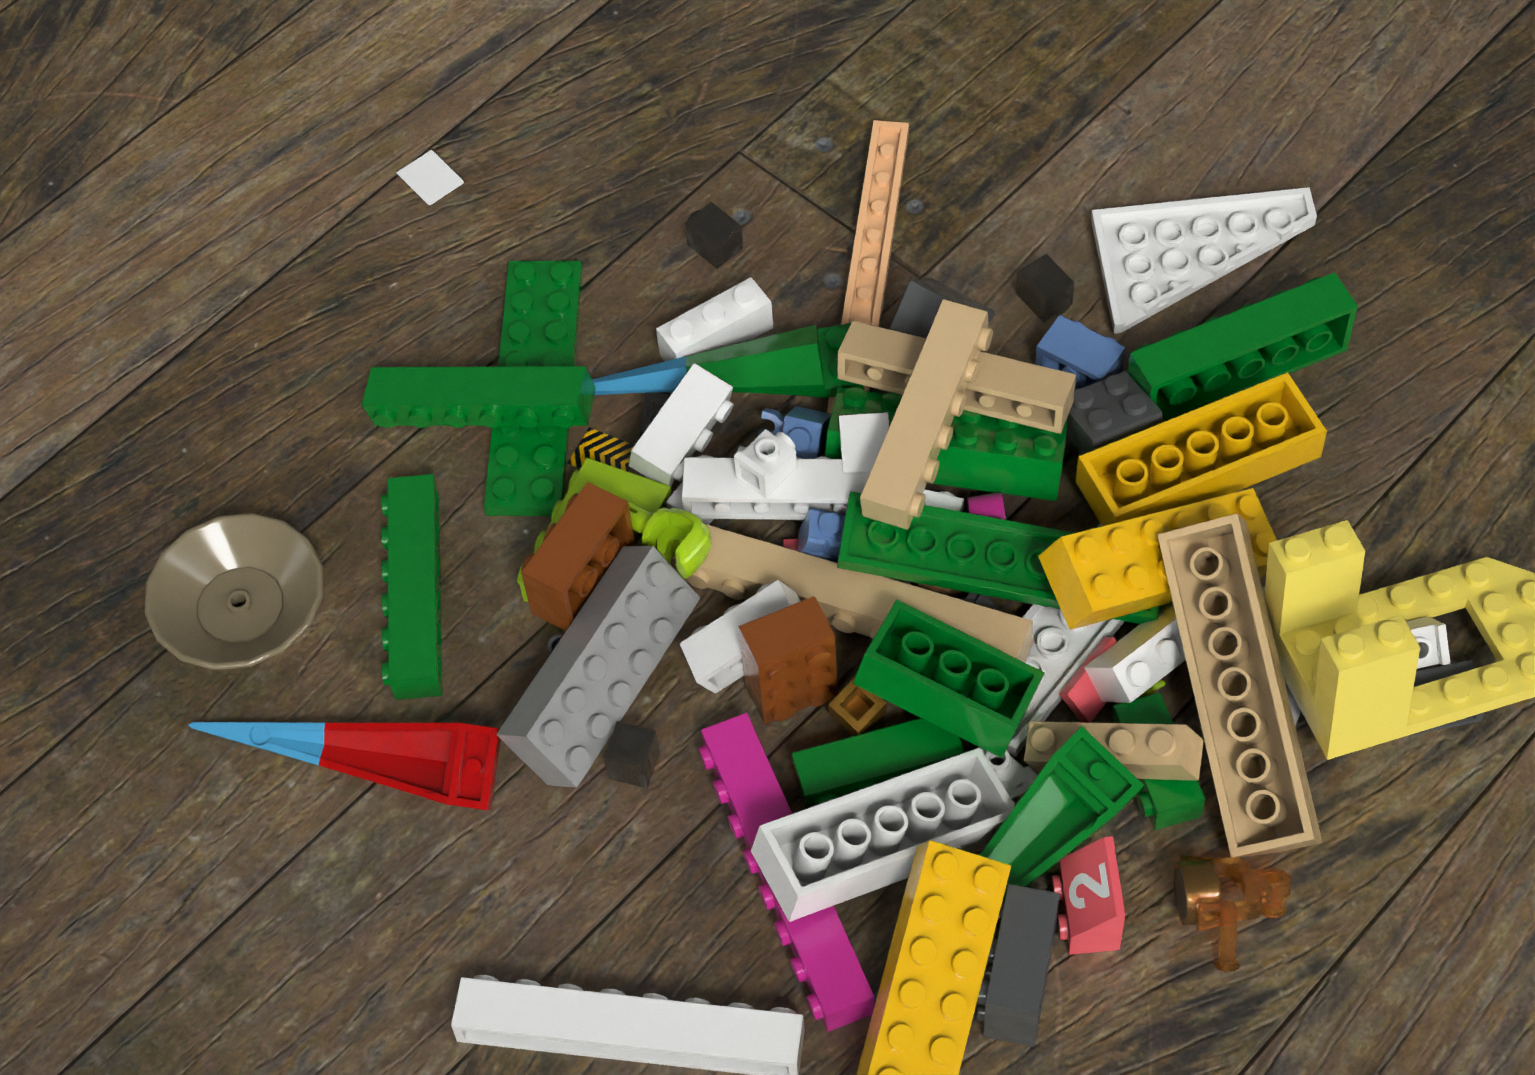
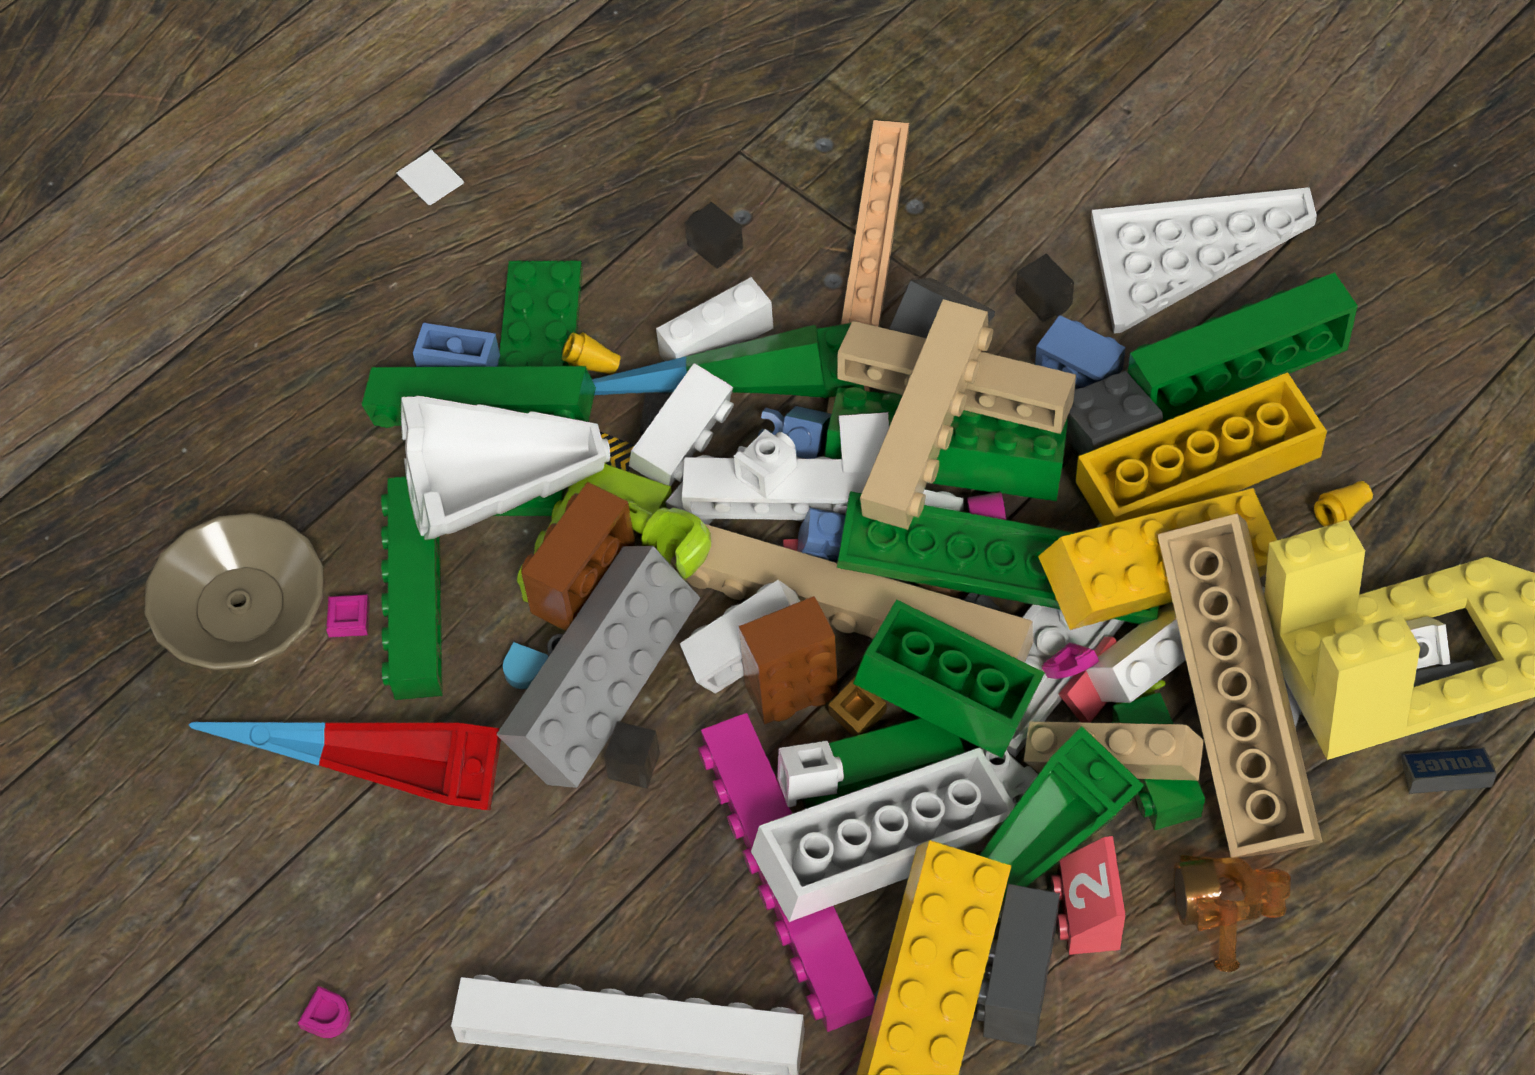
(325, 1014): none -> dark pink tile
(348, 615): none -> dark pink tile
(455, 347): none -> medium blue brick
(489, 459): none -> white cone
(522, 665): none -> medium azure tile
(585, 351): none -> yellow cone
(808, 771): none -> white brick
(1070, 661): none -> dark pink tile
(1342, 503): none -> yellow cone
(1448, 770): none -> dark grey slope

